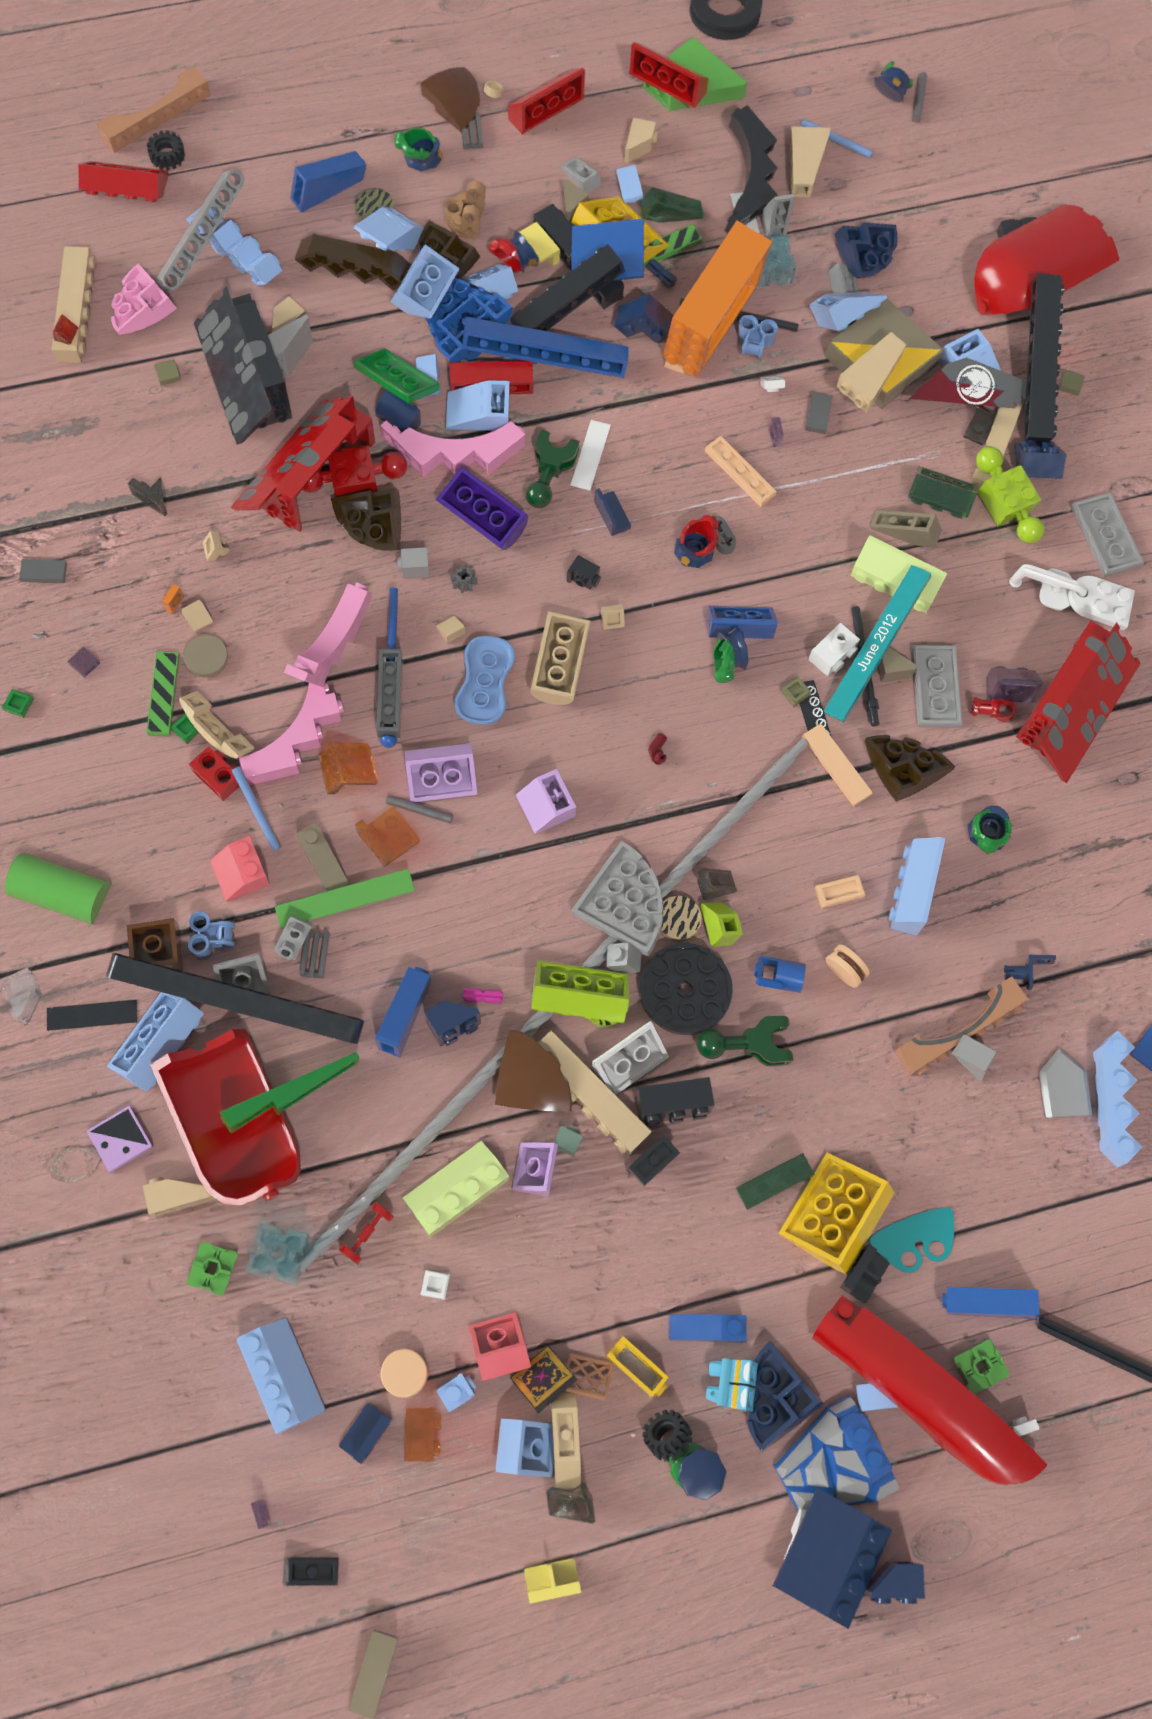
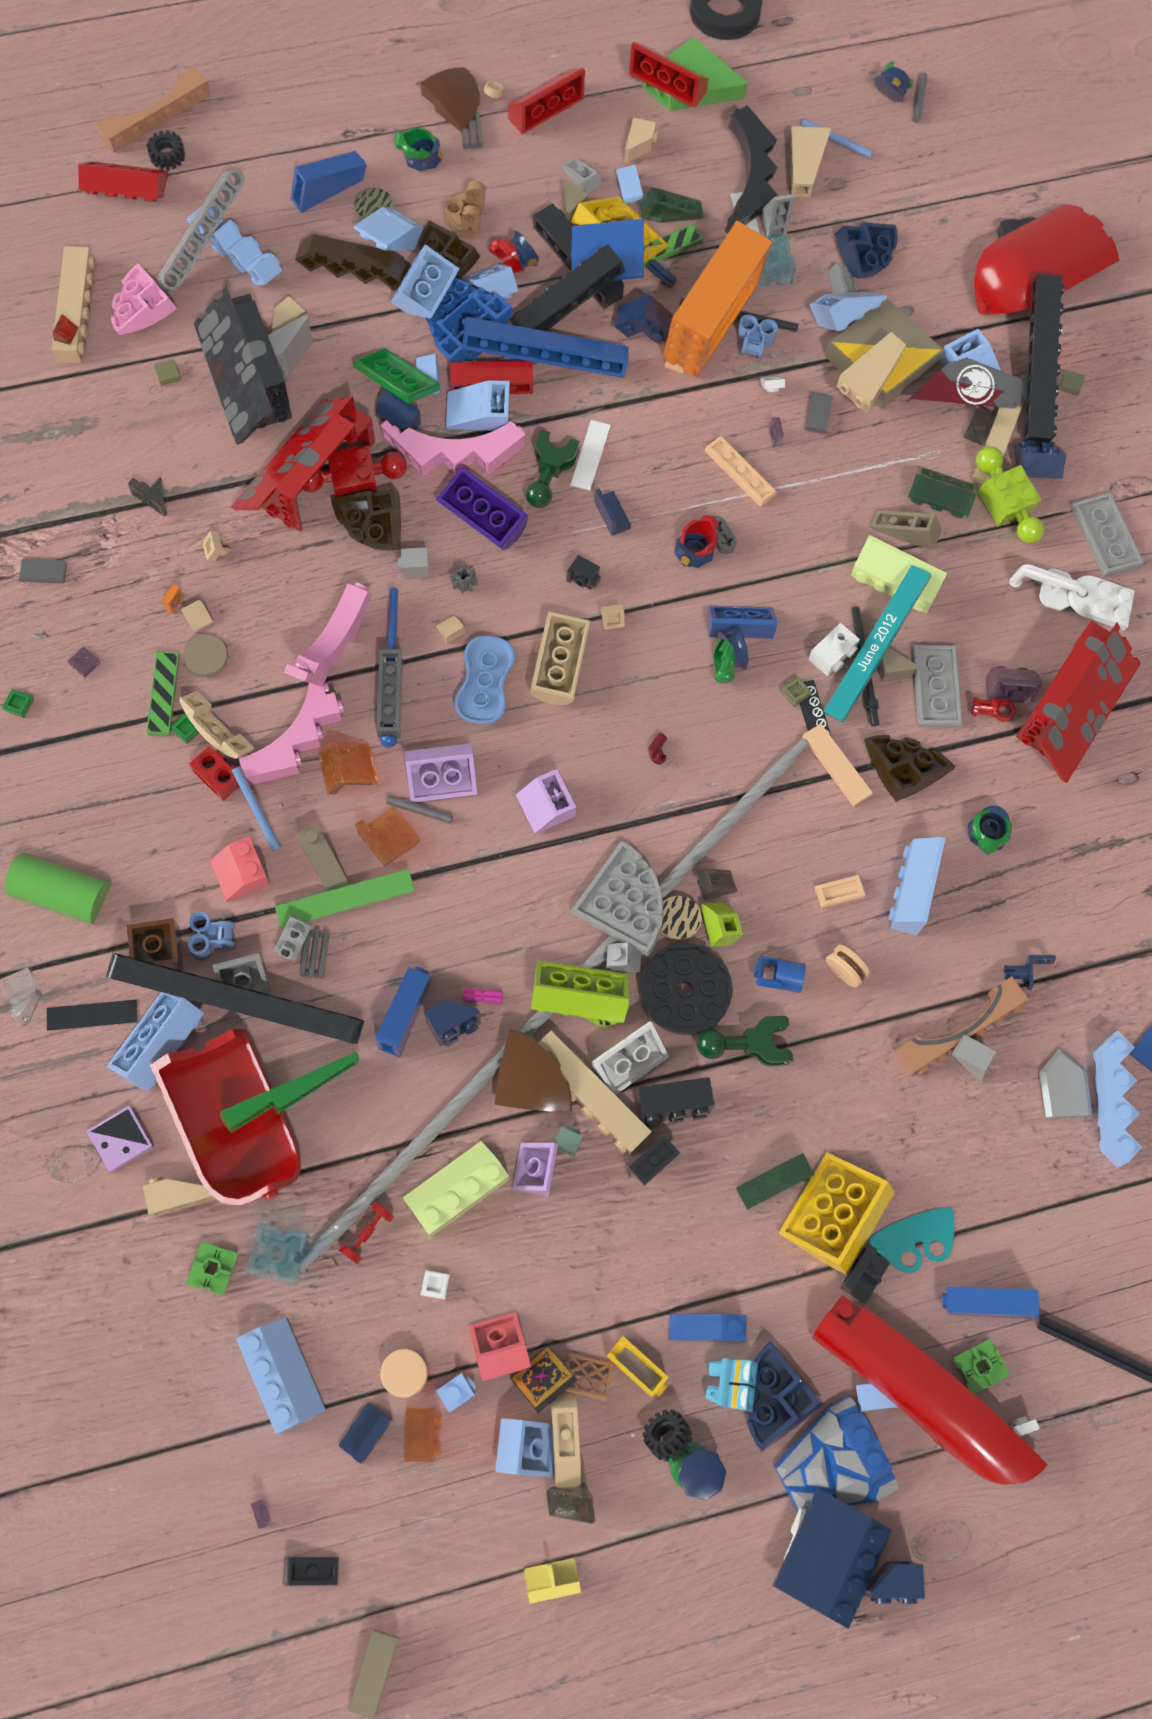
(542, 244): light yellow panel -> none

